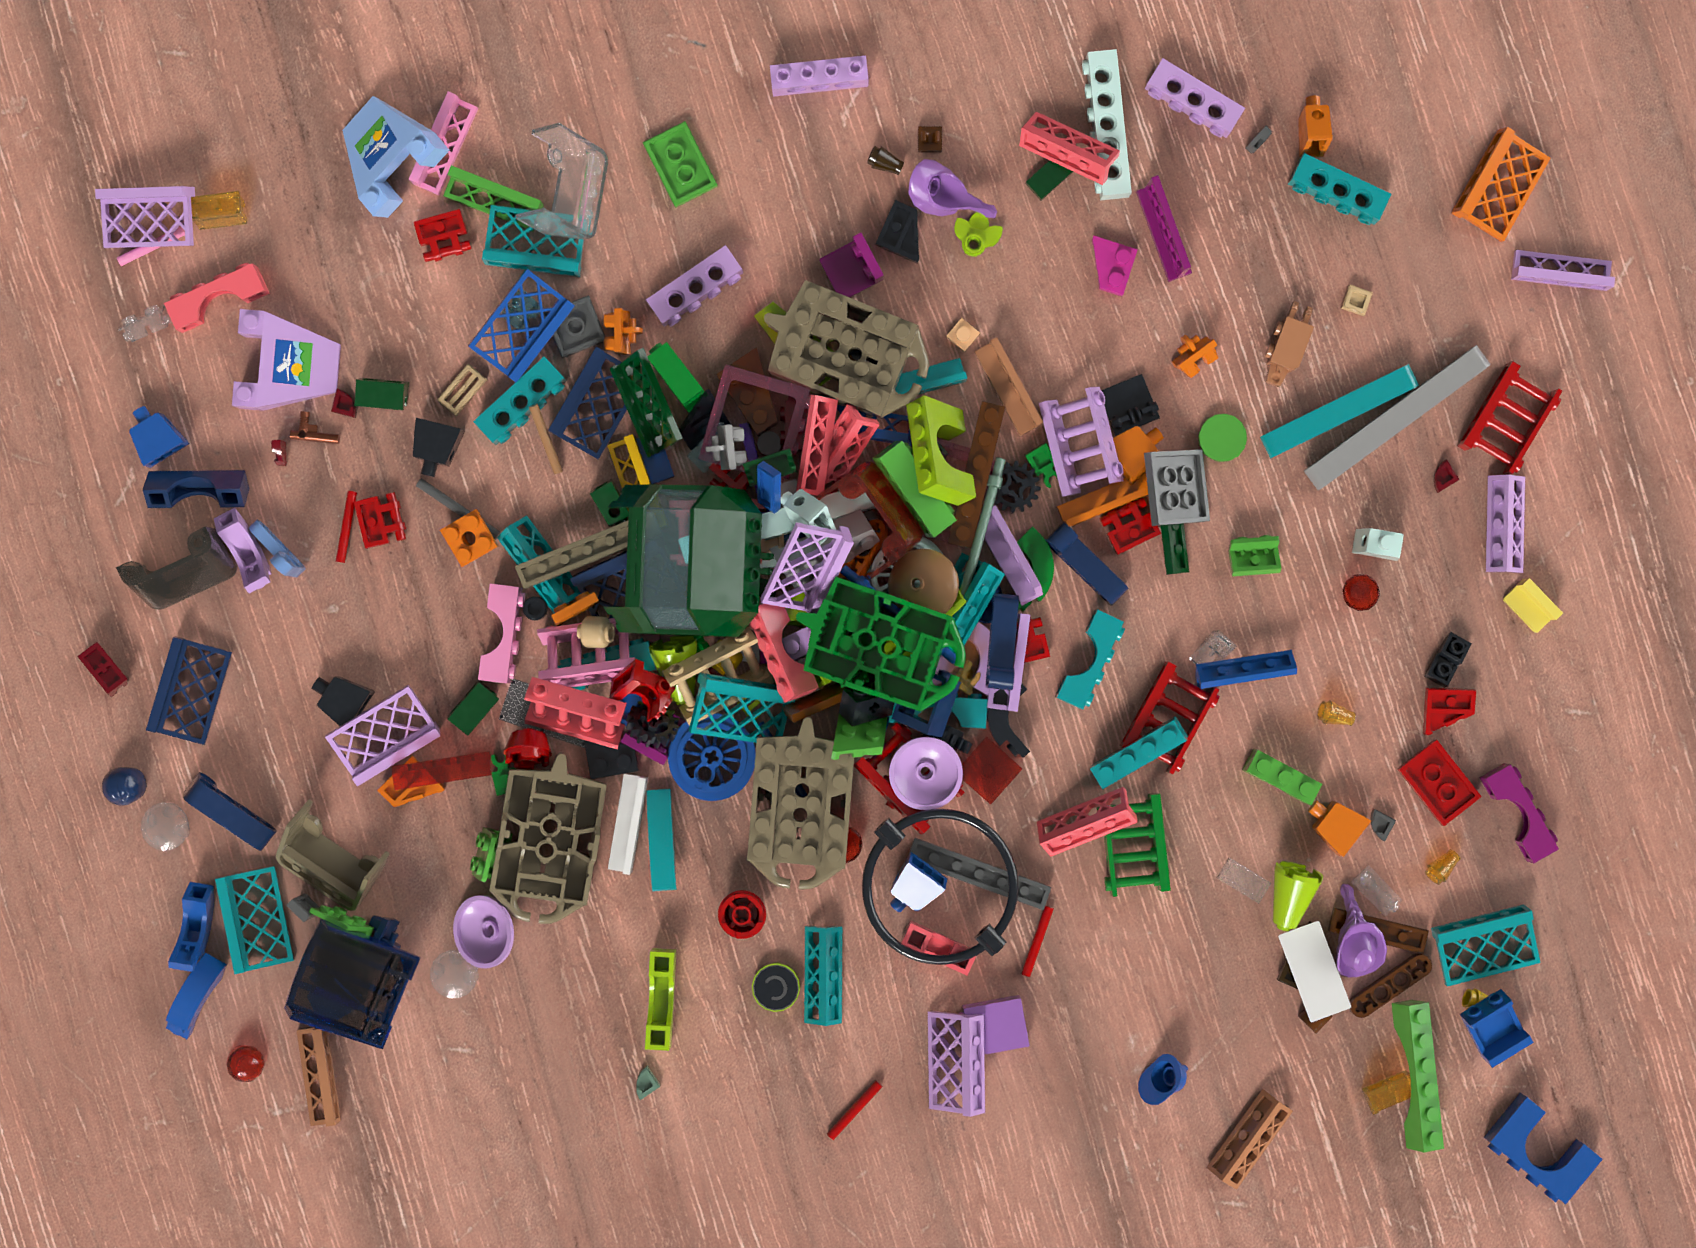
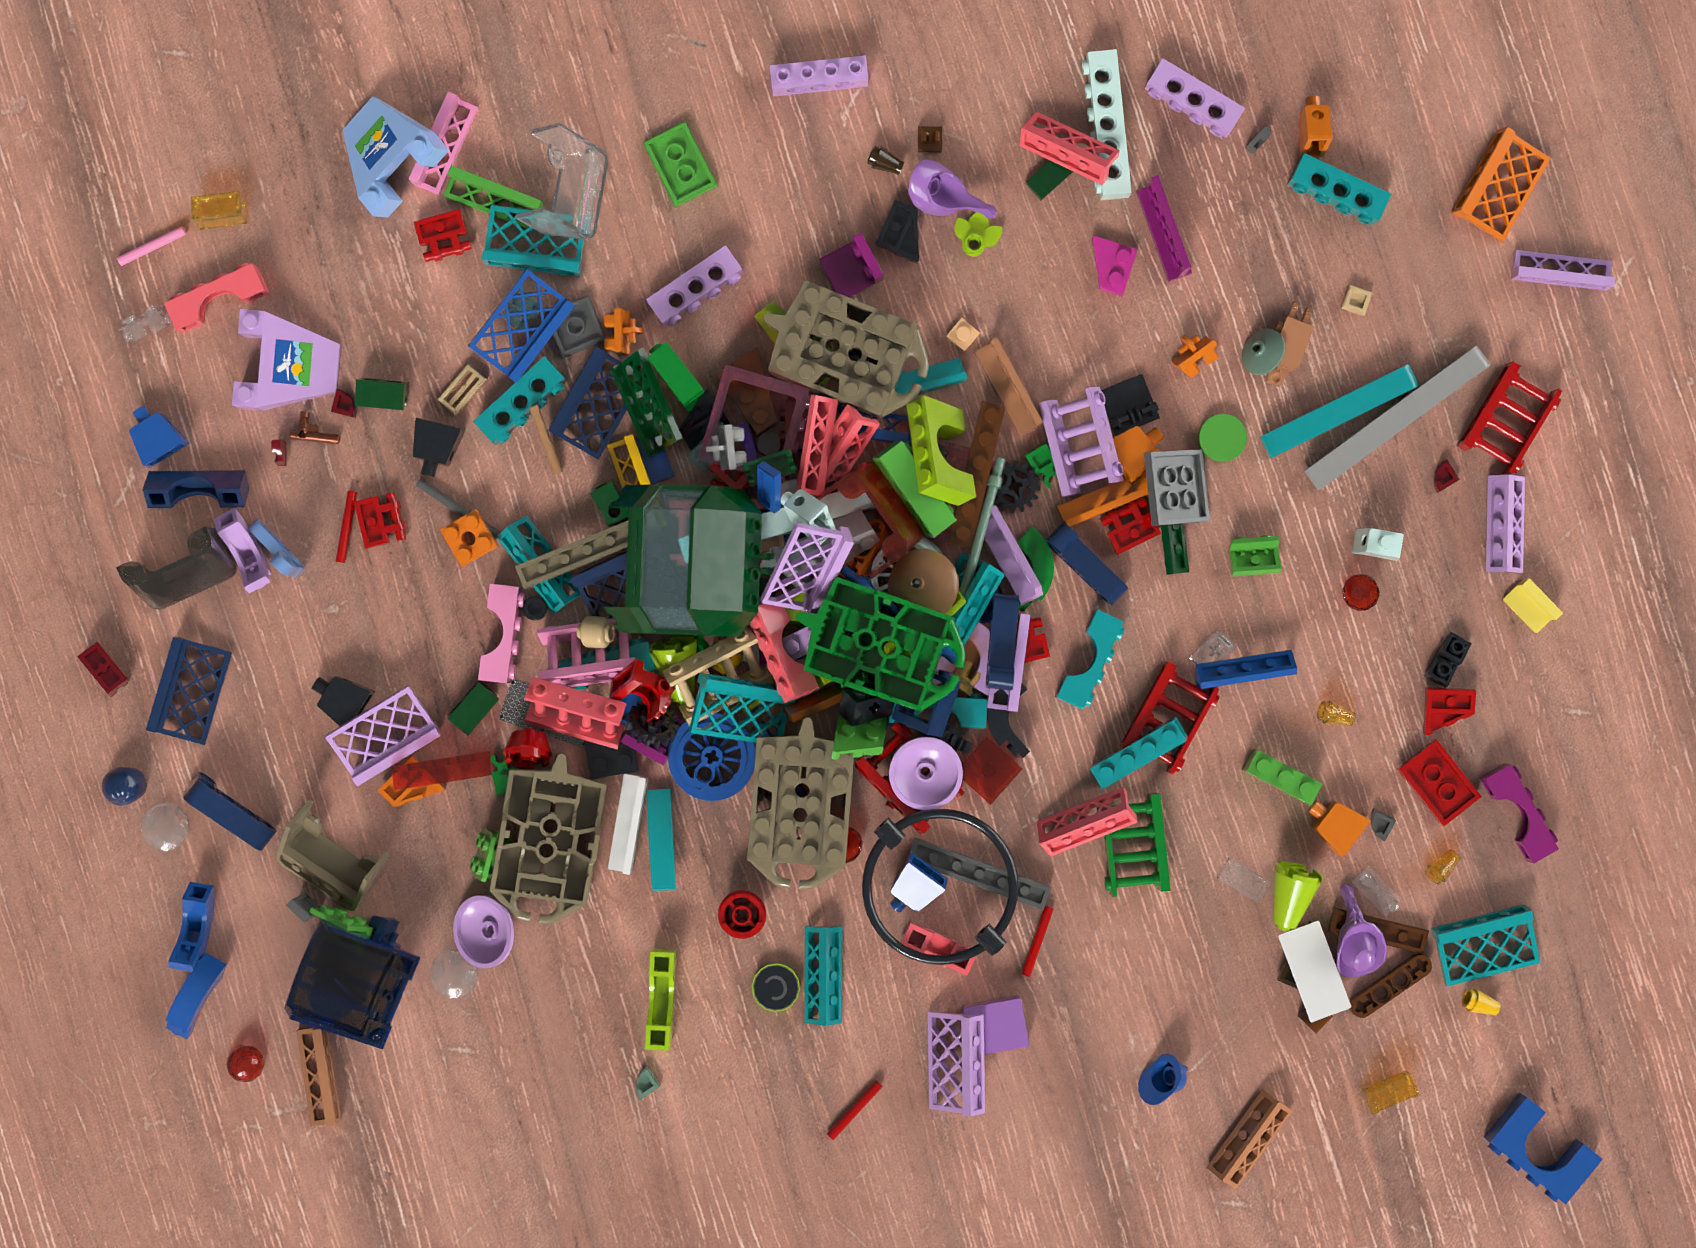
(151, 196): lavender fence -> none
(233, 926): teal fence -> none
(565, 612): orange wing -> none
(1270, 353): none -> sand green dish
(1423, 1120): bright green arch -> none
(1495, 1028): blue panel -> none

